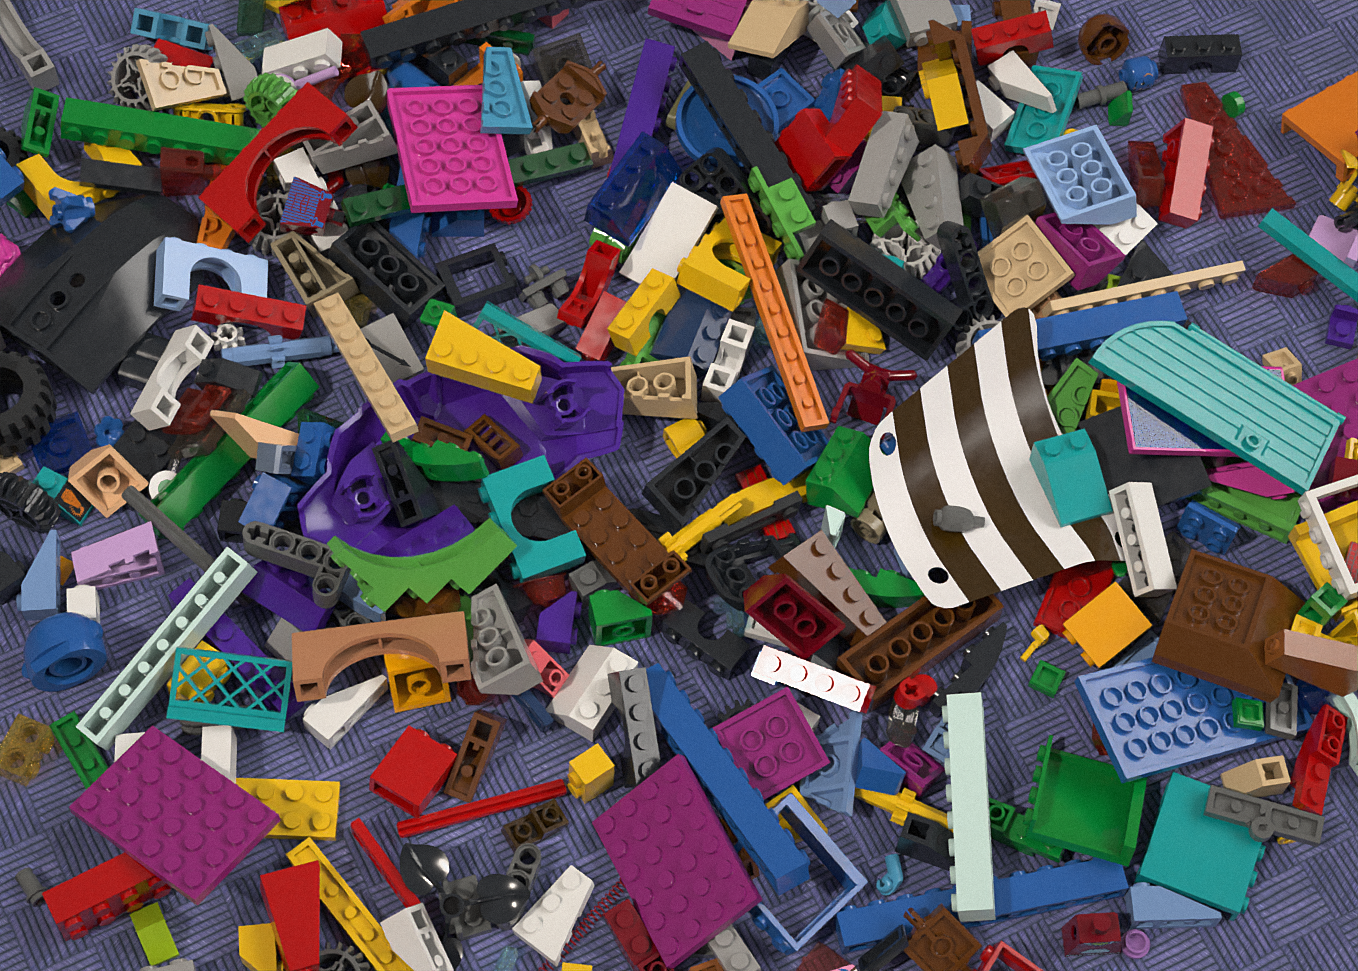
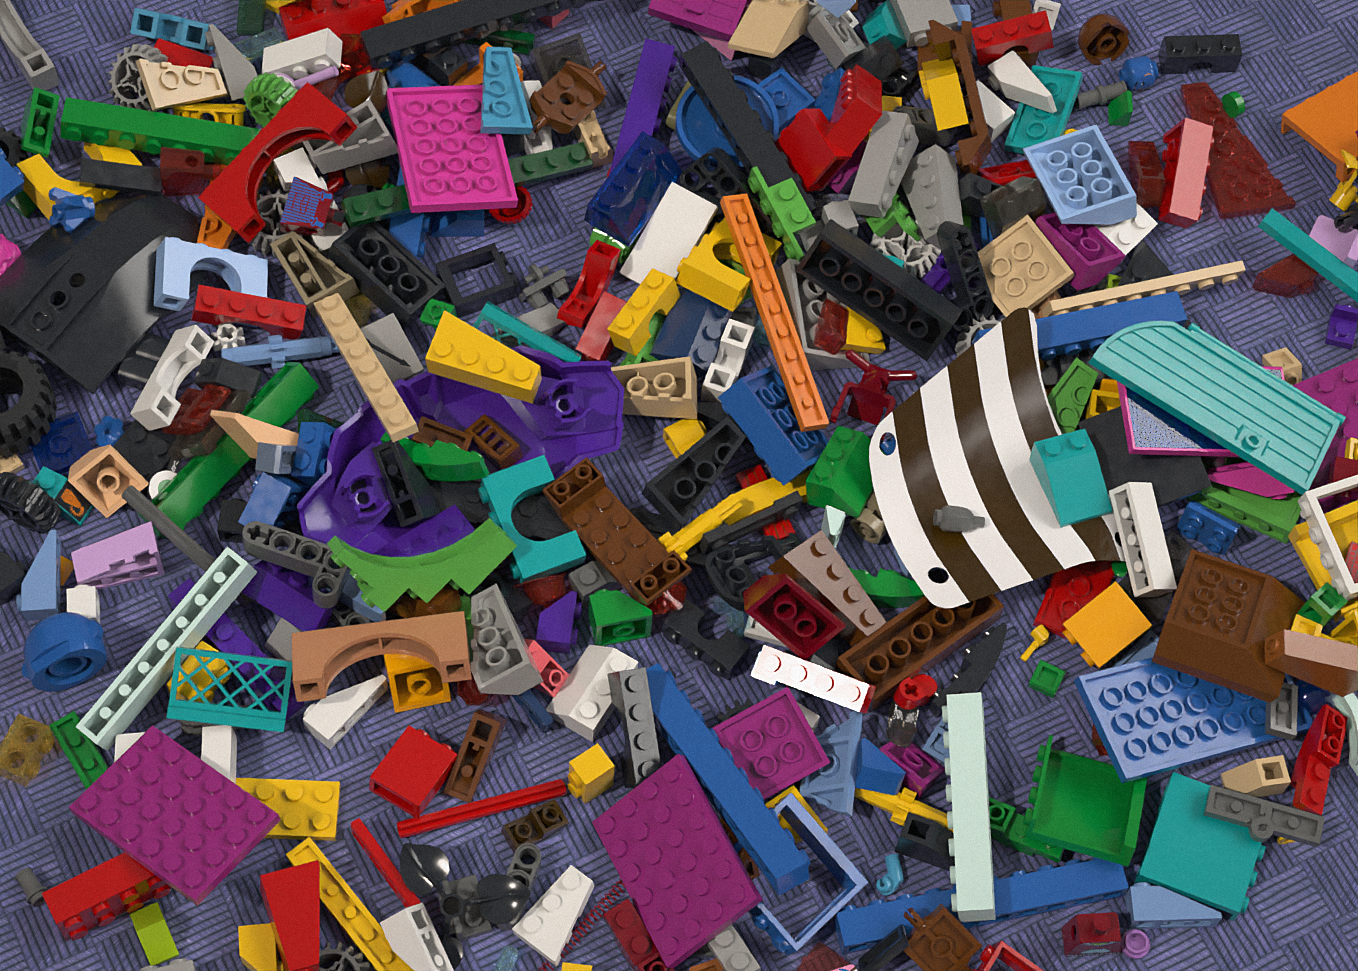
(1248, 714): green tile -> none

